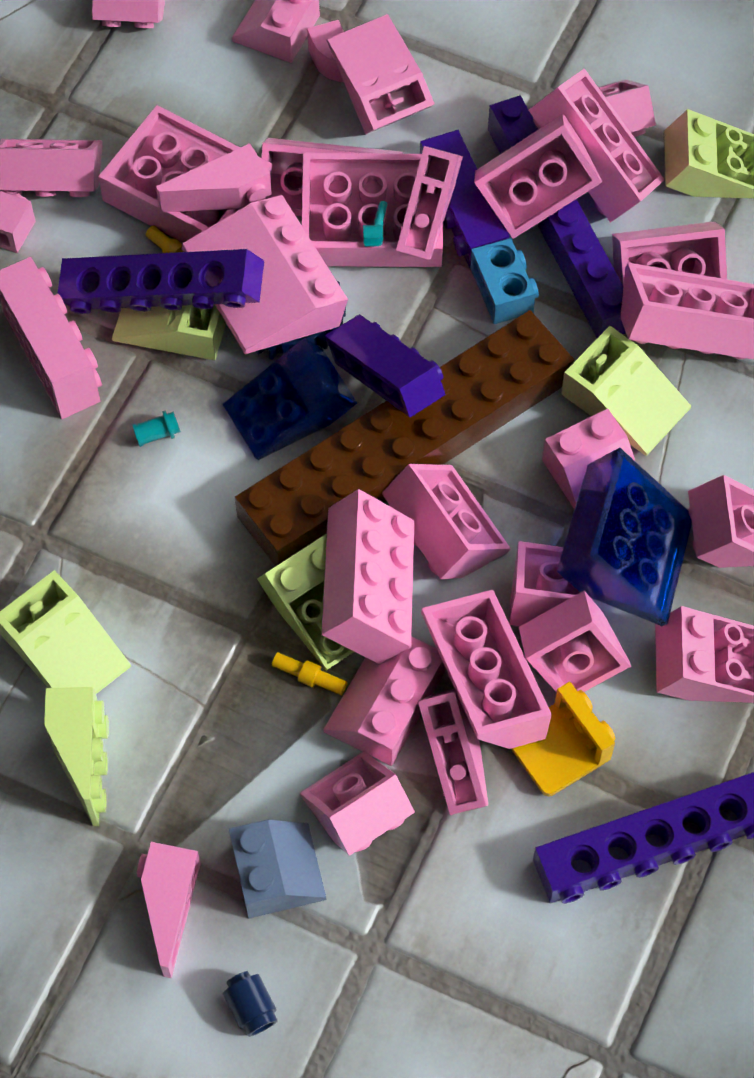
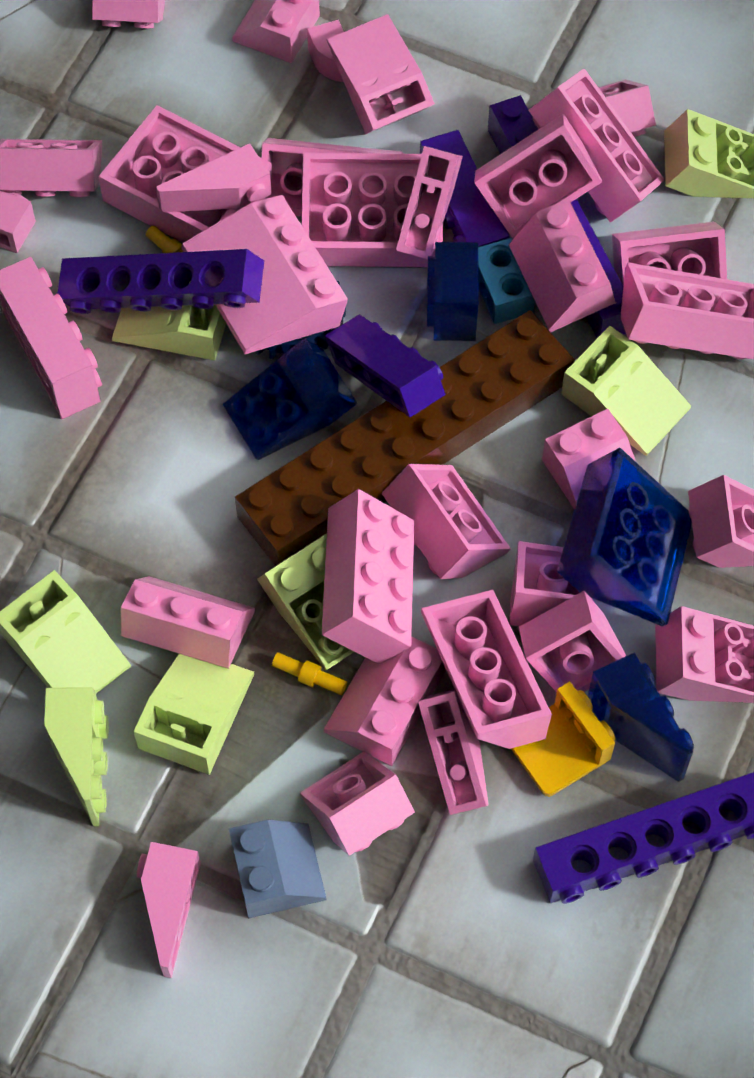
(156, 428): teal pin -> none
(184, 620): none -> bright pink slope
(192, 712): none -> yellowish green slope
(250, 1003): dark blue brick -> none
(374, 233): teal hand -> none
(453, 291): none -> clear blue brick
(561, 266): none -> bright pink slope
(640, 717): none -> clear blue slope

